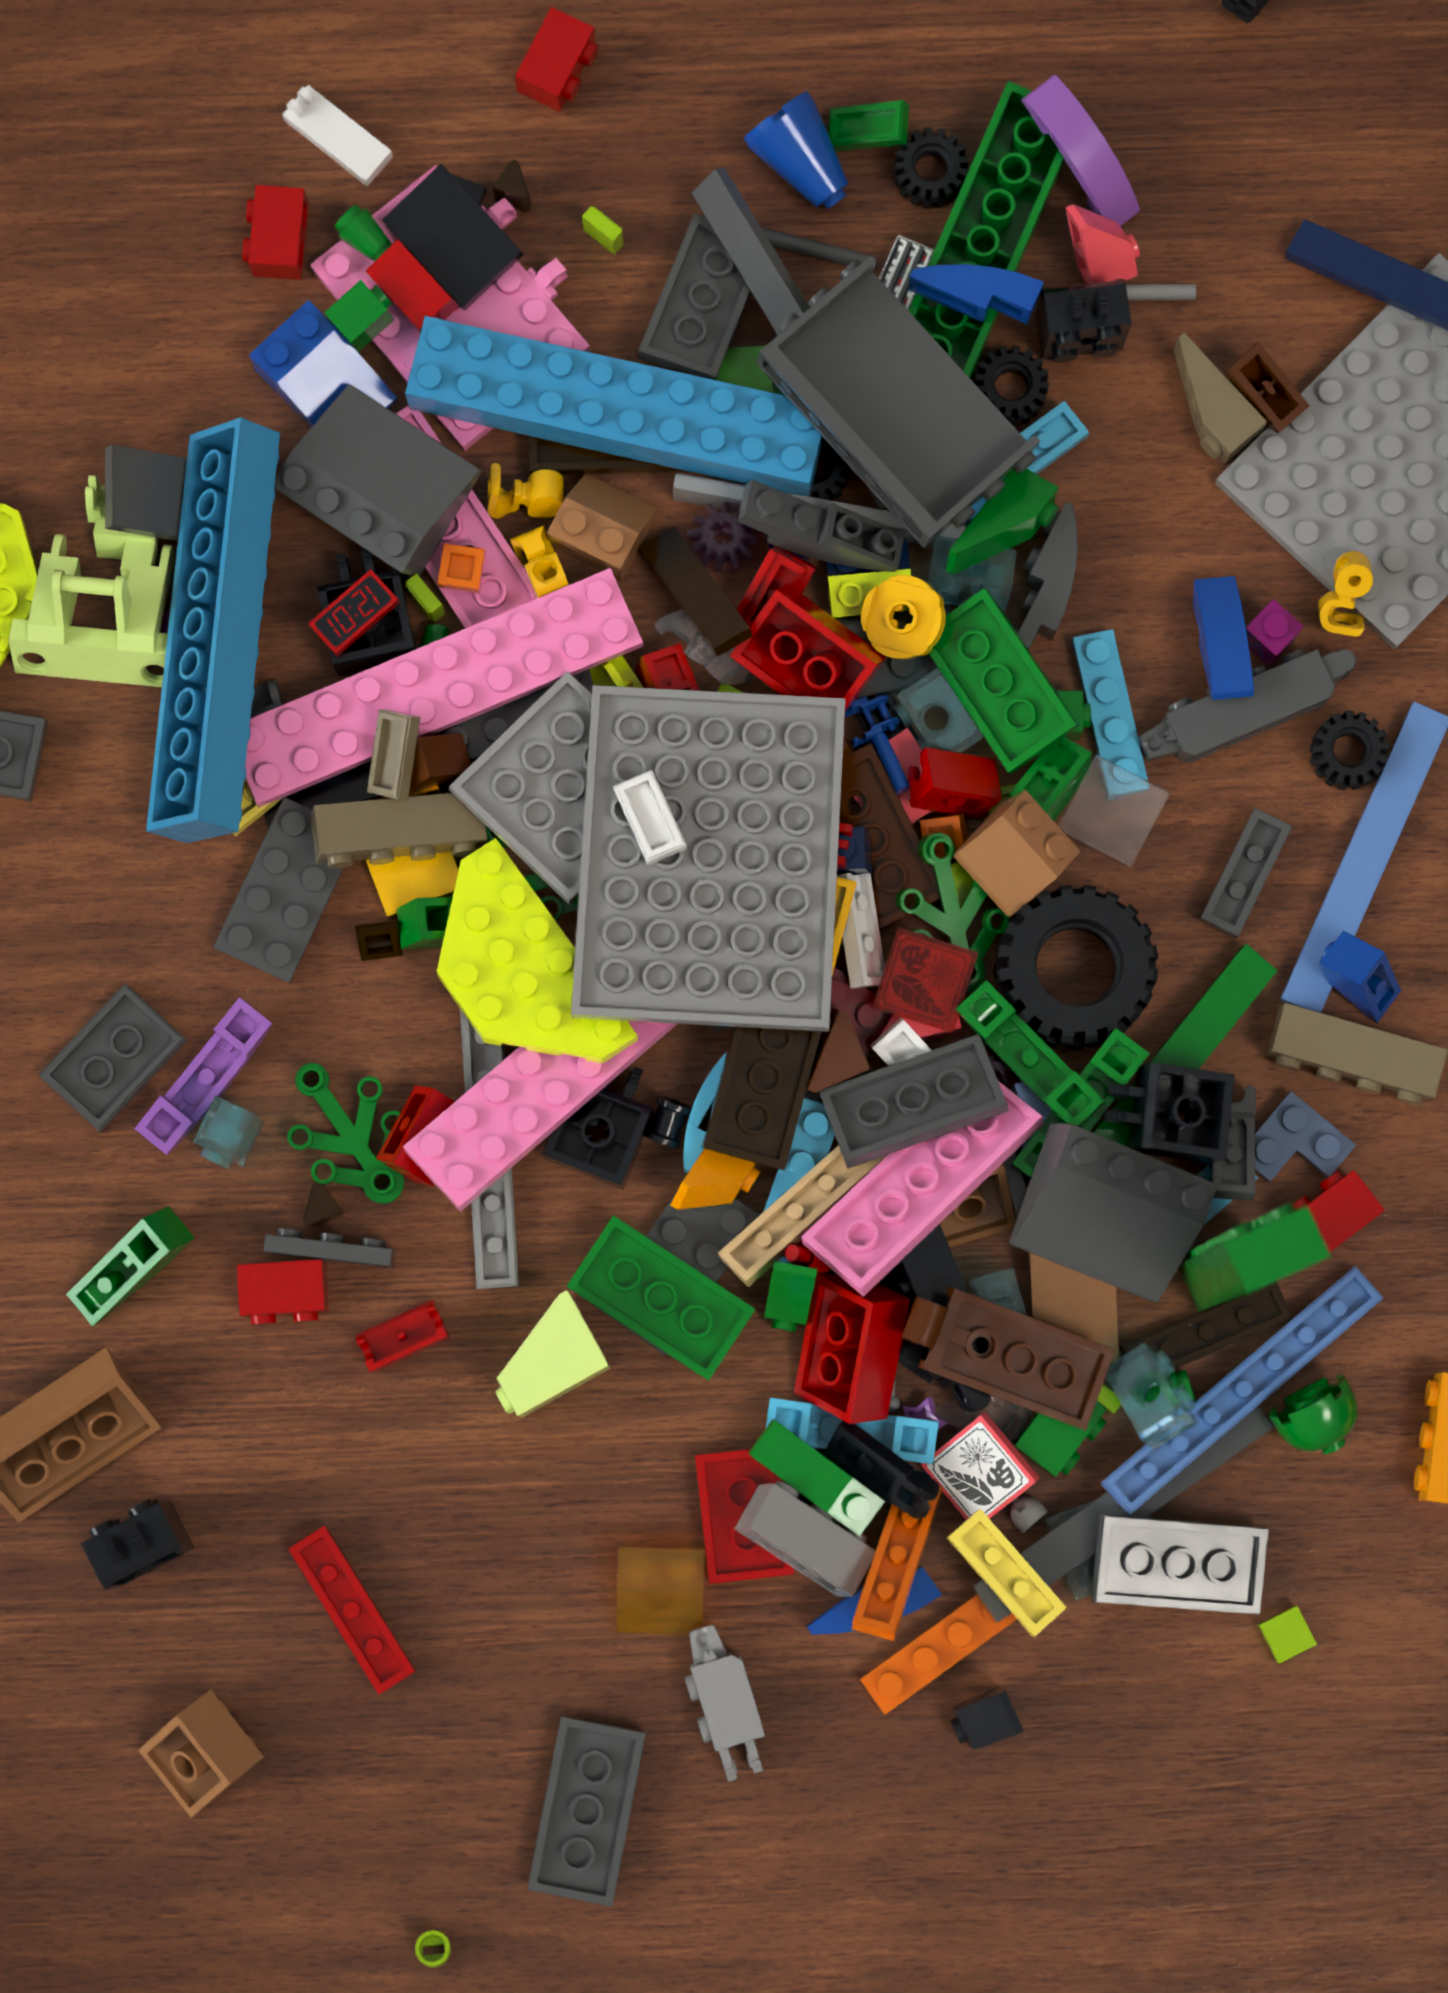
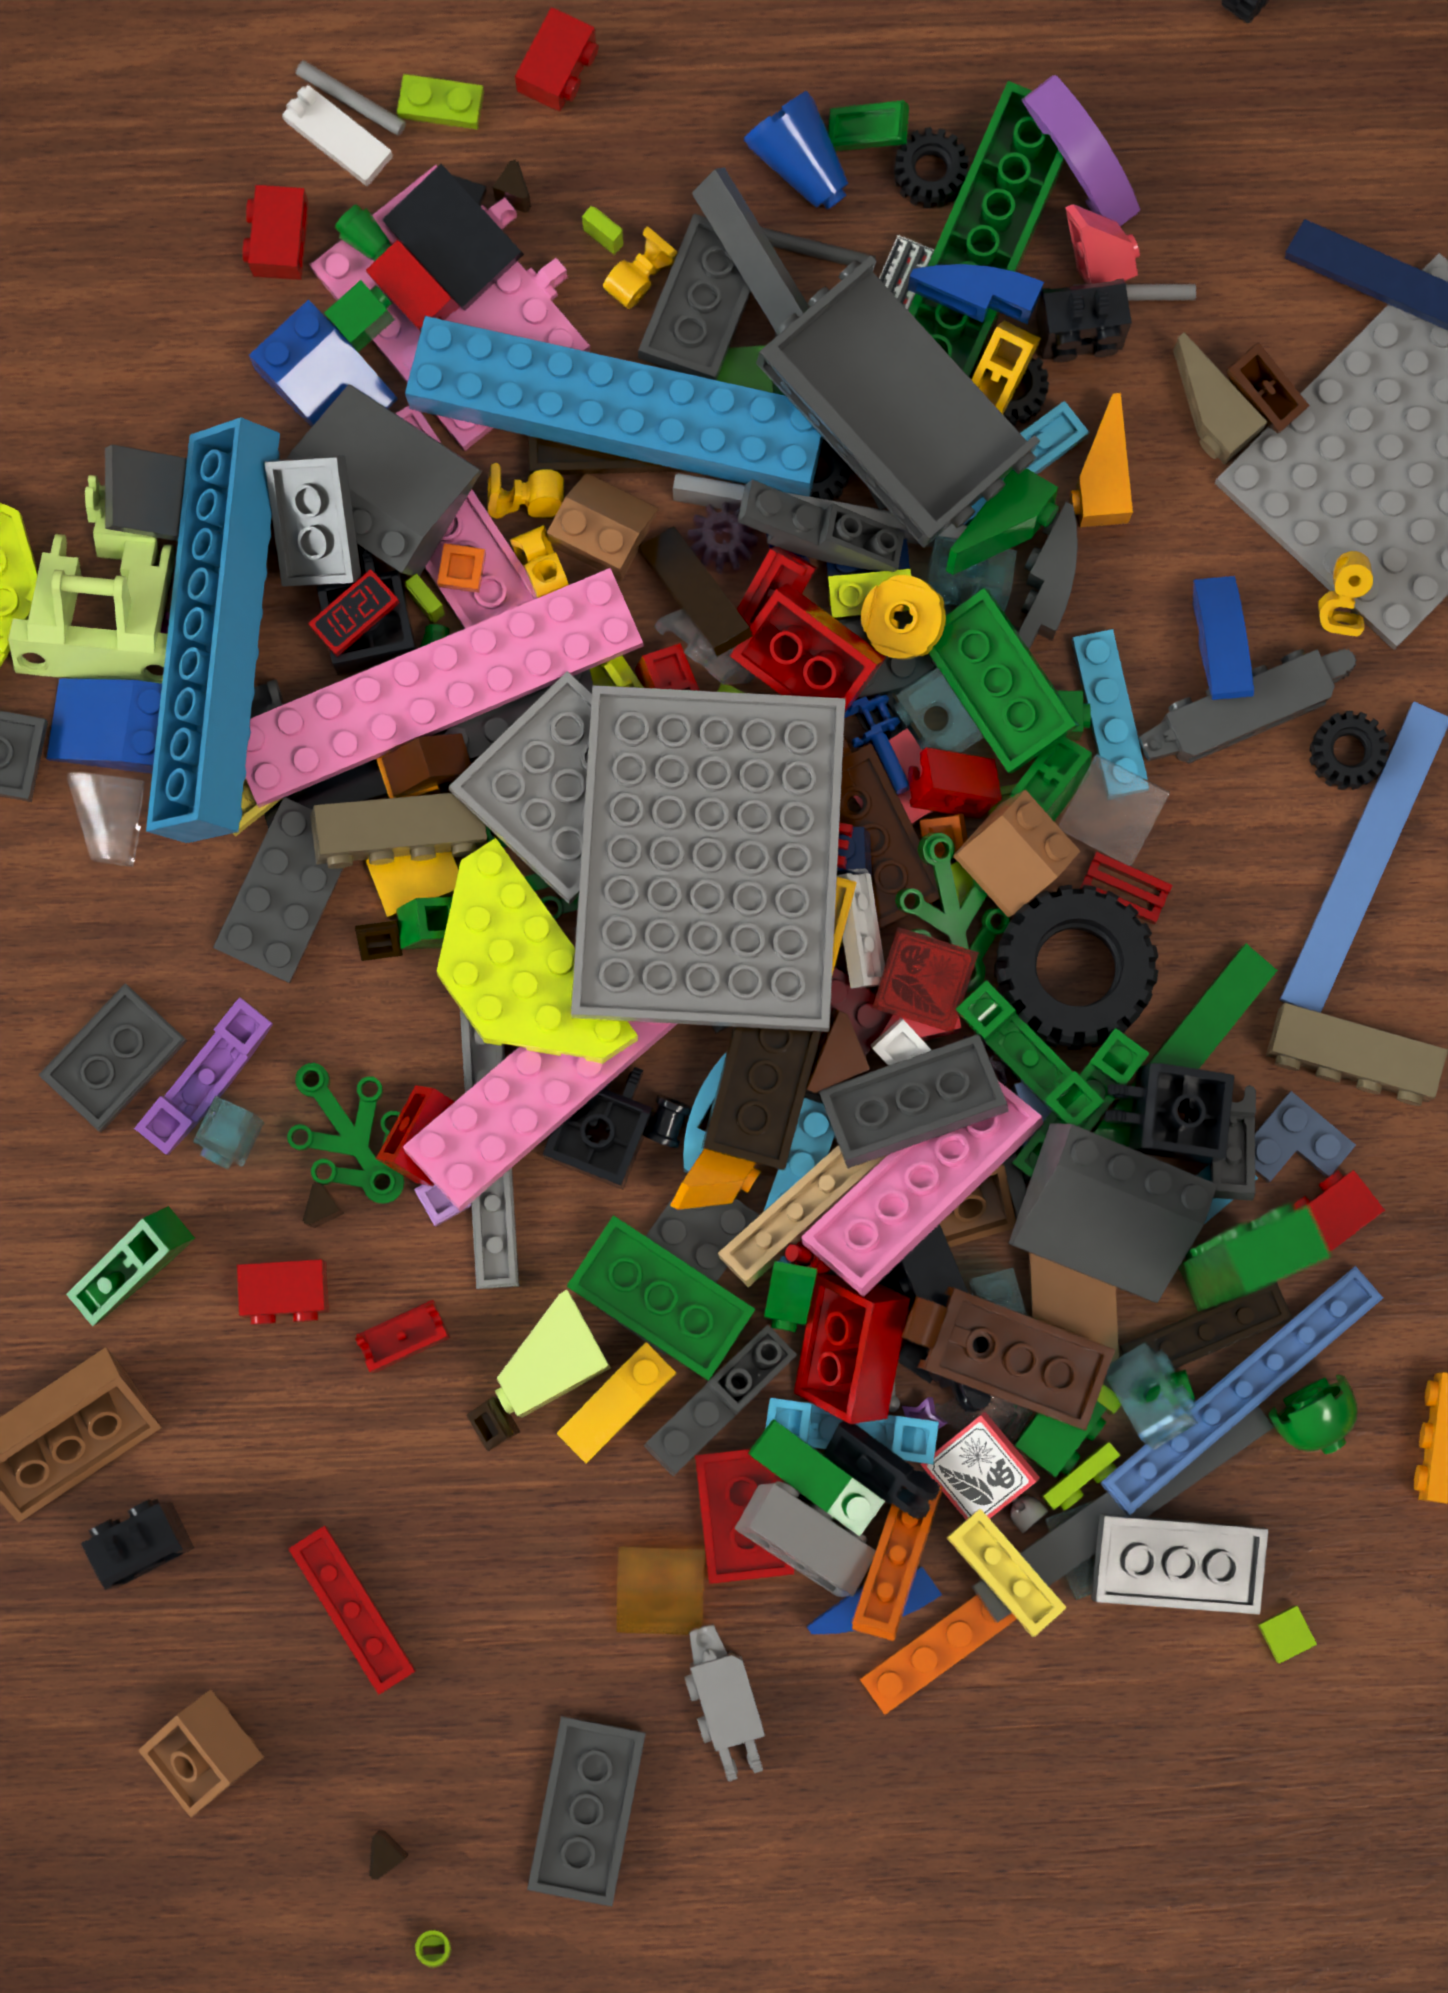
(105, 723): none -> blue slope
(108, 815): none -> clear slope
(313, 520): none -> dark grey plate
(330, 1248): dark grey plate -> none
(351, 98): none -> light grey bar
(384, 1854): none -> dark brown slope
(393, 754): dark tan tile -> none
(437, 1204): none -> lavender tile
(440, 101): none -> lime plate
(493, 1423): none -> dark brown slope
(616, 1402): none -> yellow slope
(629, 280): none -> yellow leg
(649, 817): white tile -> none
(720, 1400): none -> dark grey slope
(985, 1719): black slope -> none
(1004, 363): none -> yellow slope
(1067, 1489): none -> lime plate
(1104, 483): none -> light orange slope
(1134, 874): none -> red tile
(1245, 873): dark grey plate -> none
(1272, 632): magenta brick -> none
(1360, 974): blue slope -> none

